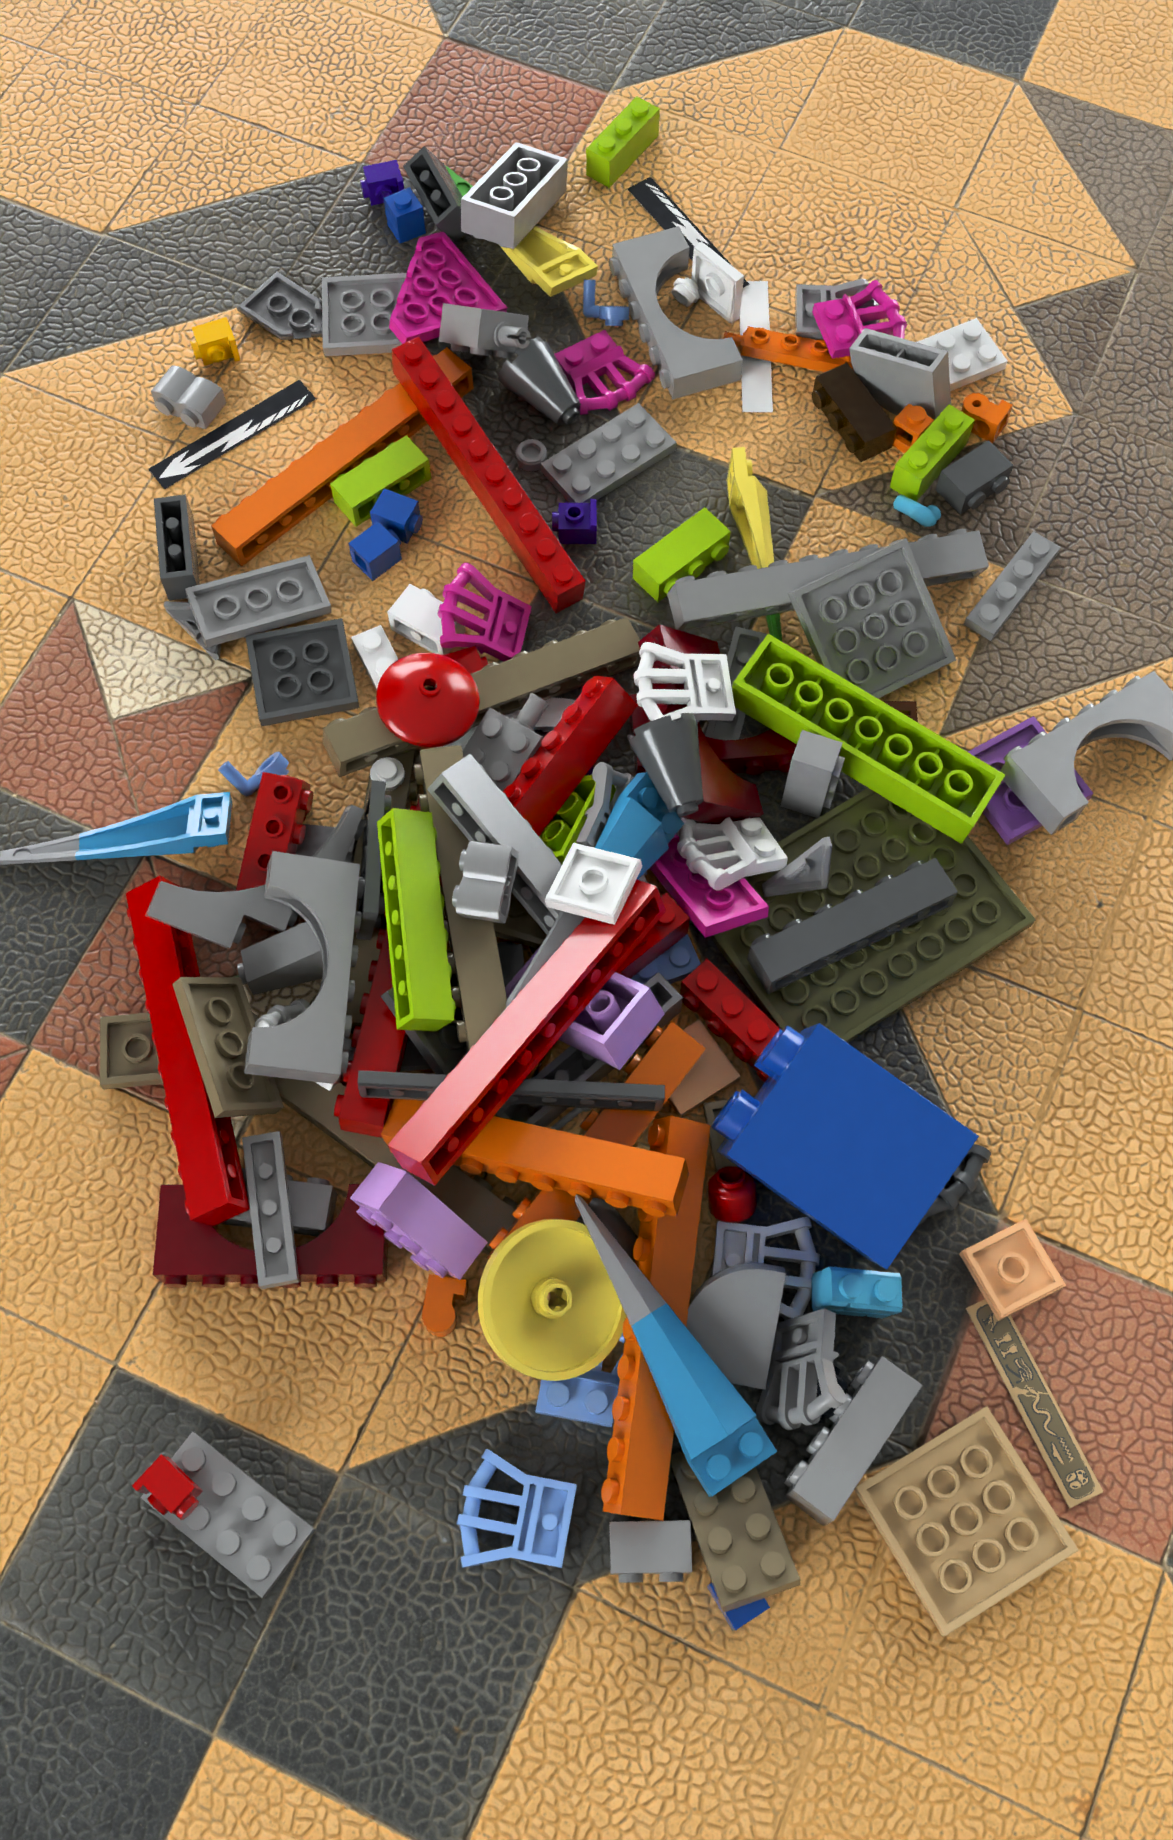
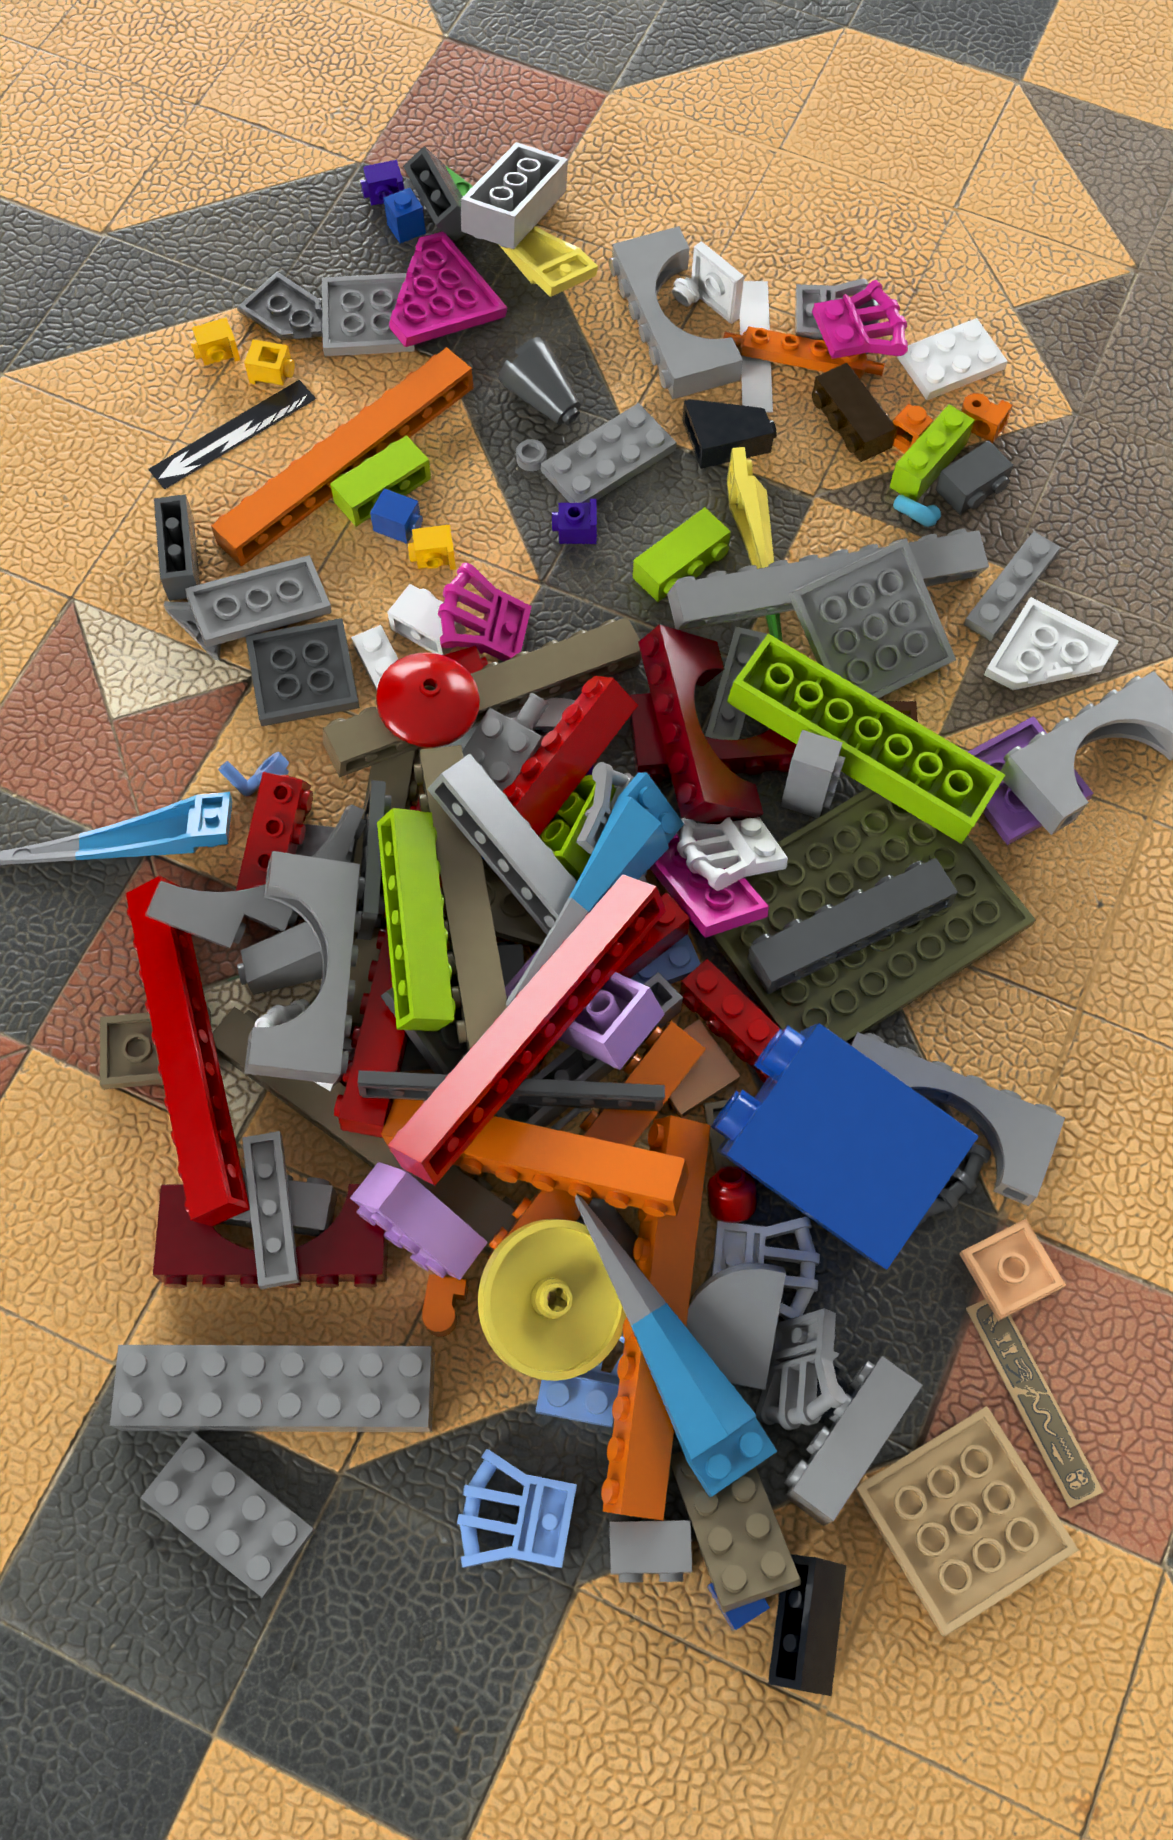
(169, 1488): red brick -> none
(188, 397): light grey brick -> none
(219, 1029): dark tan plate -> none
(269, 363): none -> yellow brick
(273, 1388): none -> light grey brick
(375, 550): blue brick -> none
(389, 771): white plate -> none
(432, 547): none -> yellow brick
(483, 330): light grey brick -> none
(486, 881): light grey brick -> none
(488, 475): red brick -> none
(593, 883): white plate -> none
(600, 356): dark pink plate -> none
(612, 314): medium blue plate -> none
(622, 142): lime brick -> none
(669, 215): black sticker -> none
(672, 760): dark grey cone -> none
(704, 679): white plate -> none
(721, 426): none -> black slope
(805, 873): light grey tile -> none
(808, 1627): none -> black brick
(857, 1292): medium azure brick -> none
(902, 372): light grey brick -> none
(1016, 1130): none -> light grey arch
(1048, 648): none -> white plate

